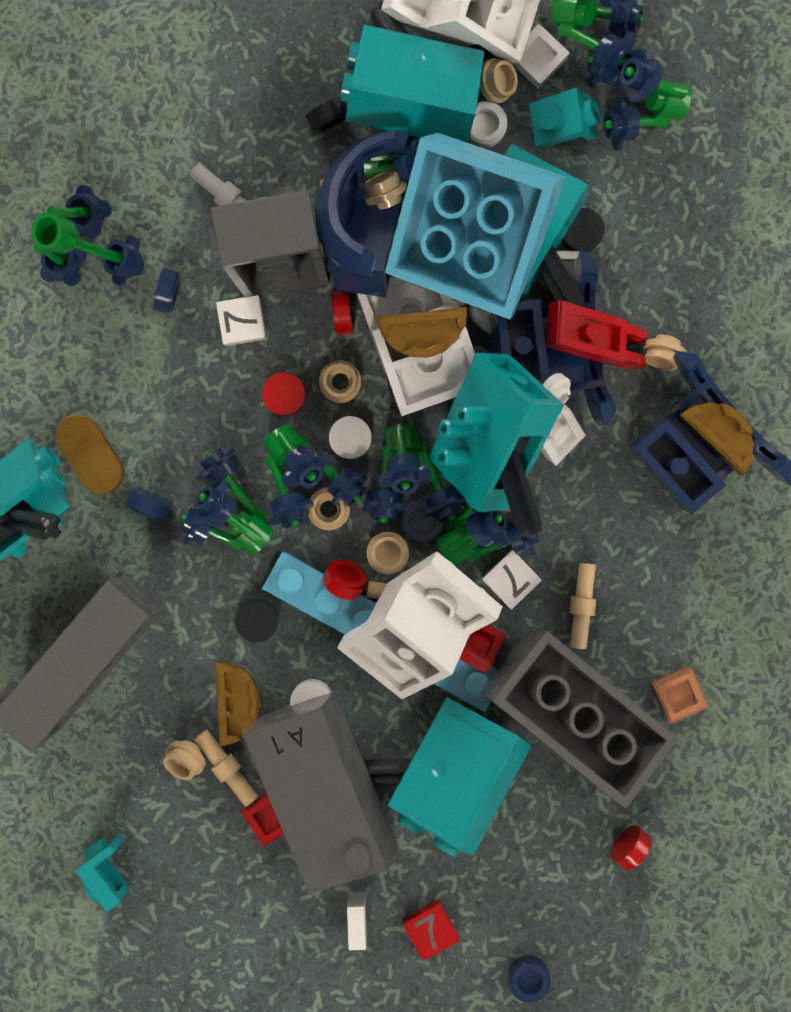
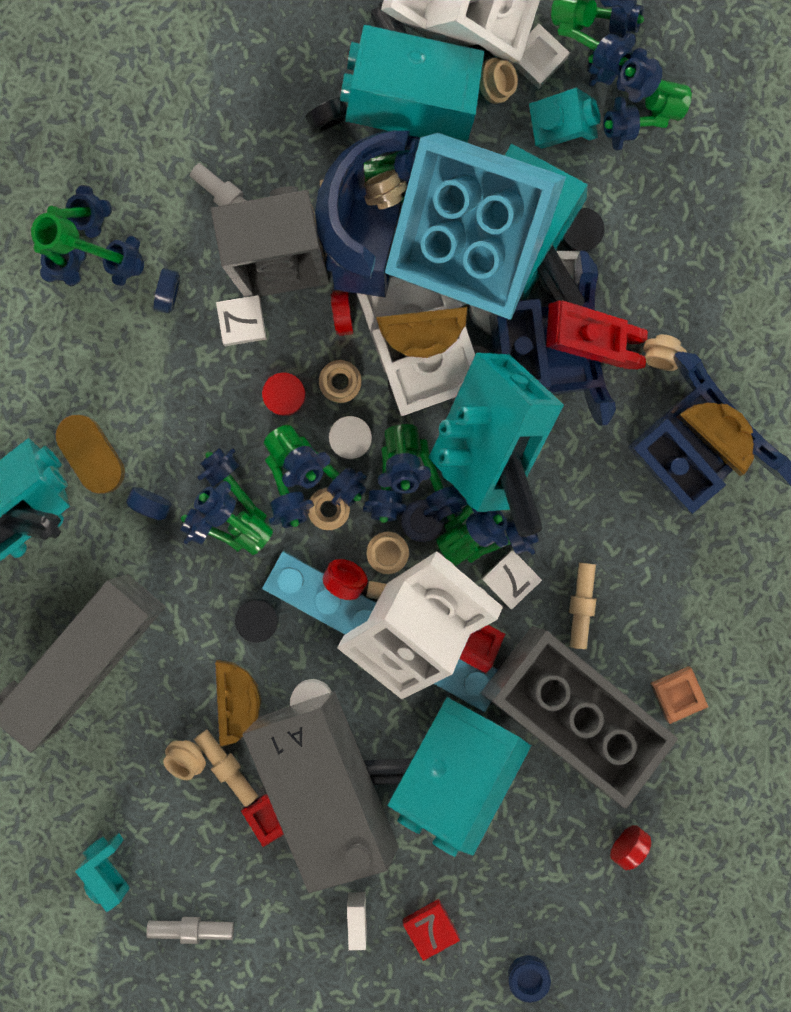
(190, 930): none -> light grey bar
(488, 125): white tile -> none
(566, 430): white hinge -> none

